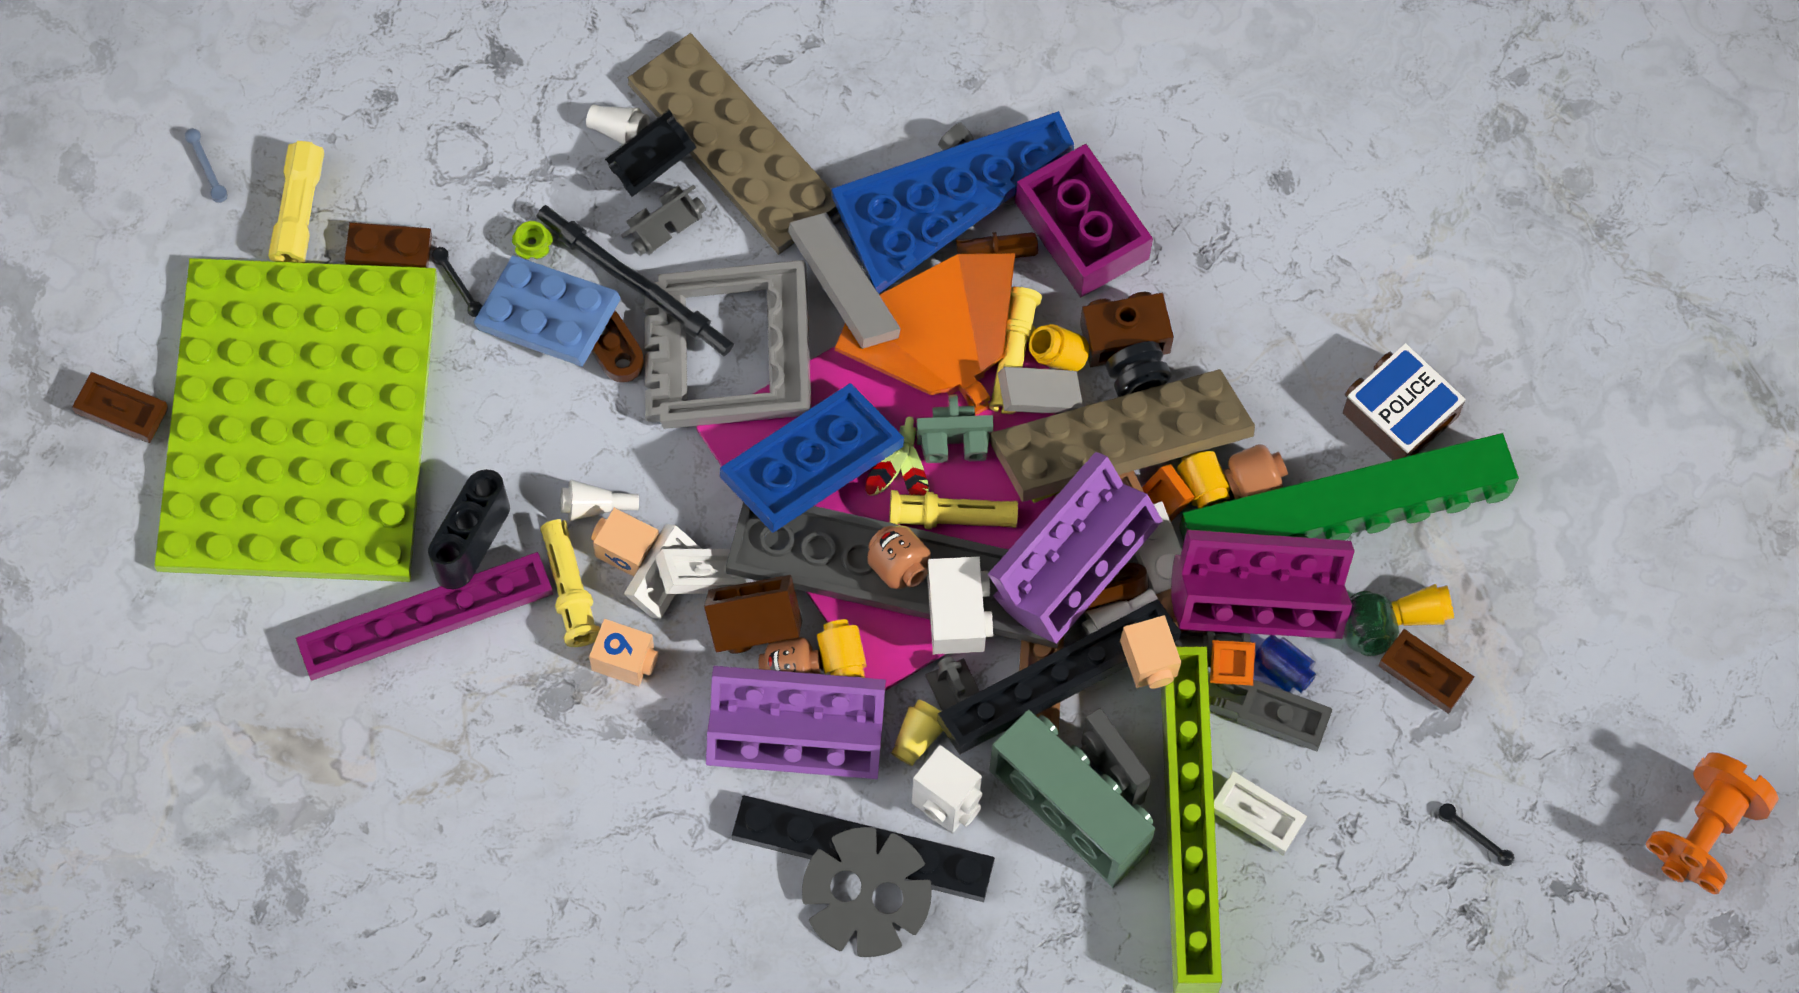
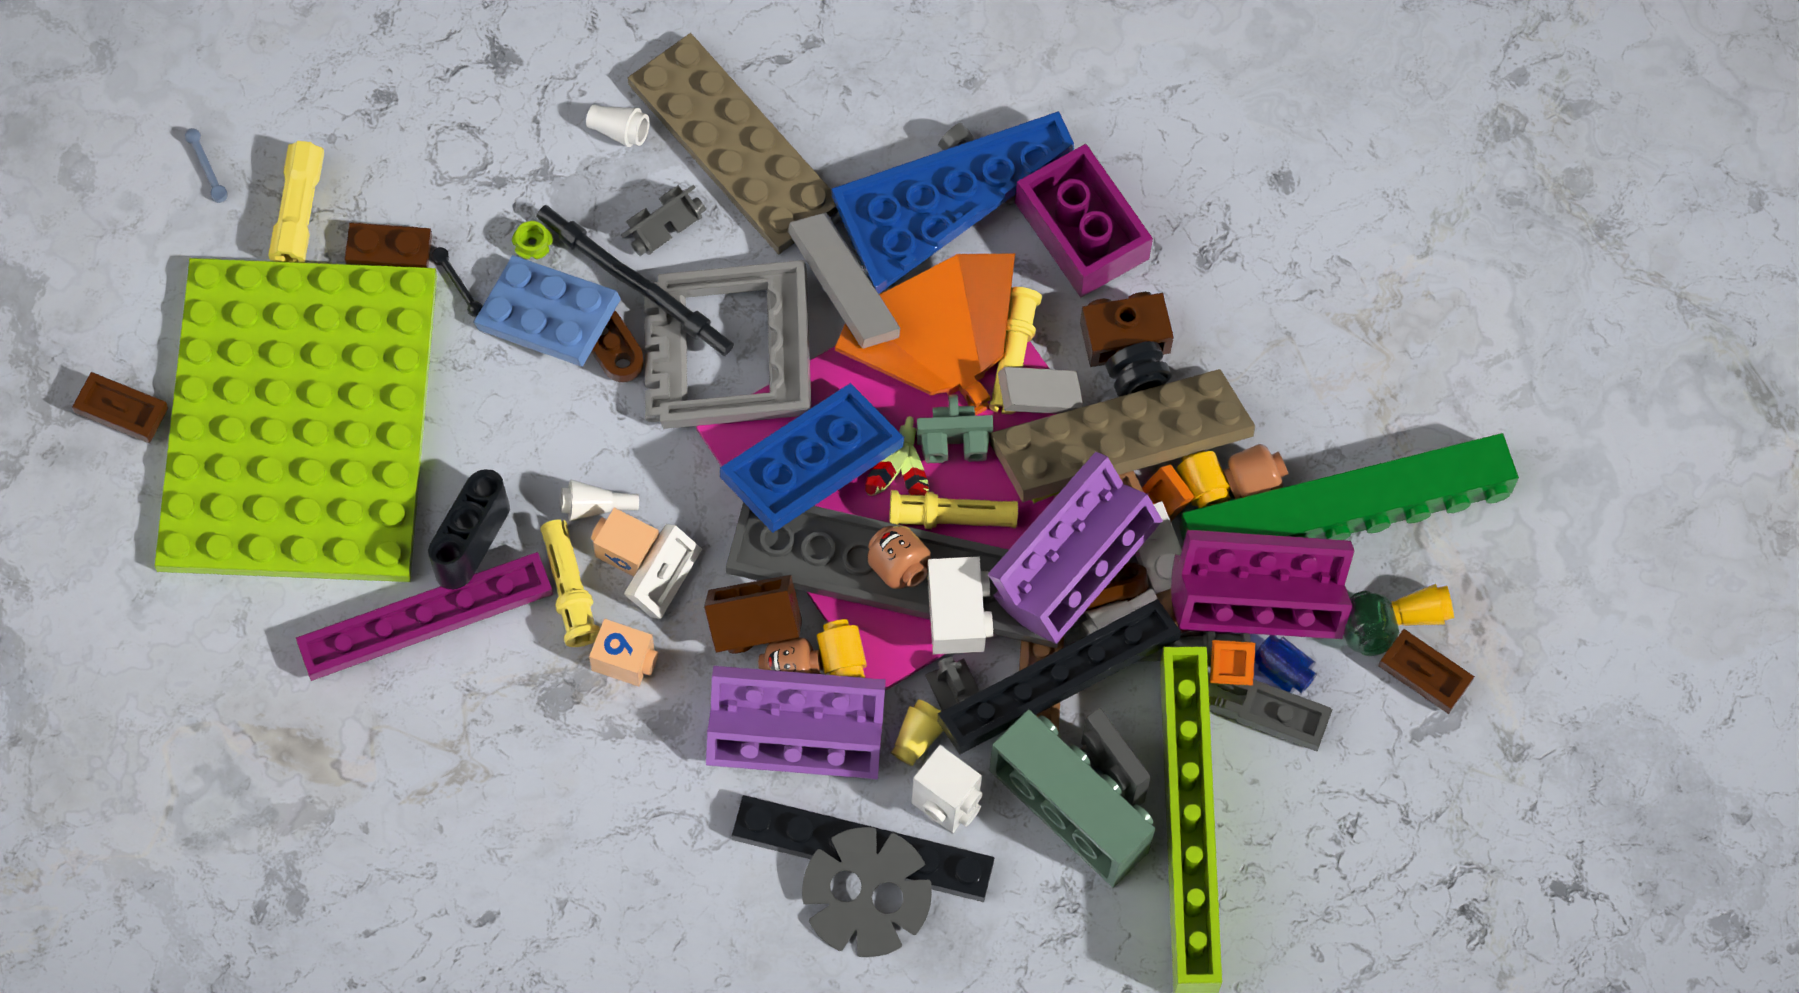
(650, 152): black hinge -> none
(695, 570): white plate -> none
(1021, 244): reddish brown axle -> none
(1059, 348): yellow brick -> none
(1151, 652): light nougat brick -> none
(1258, 813): white plate -> none
(1402, 404): piece -> none
(1448, 814): black hinge -> none
(1726, 800): orange piece -> none

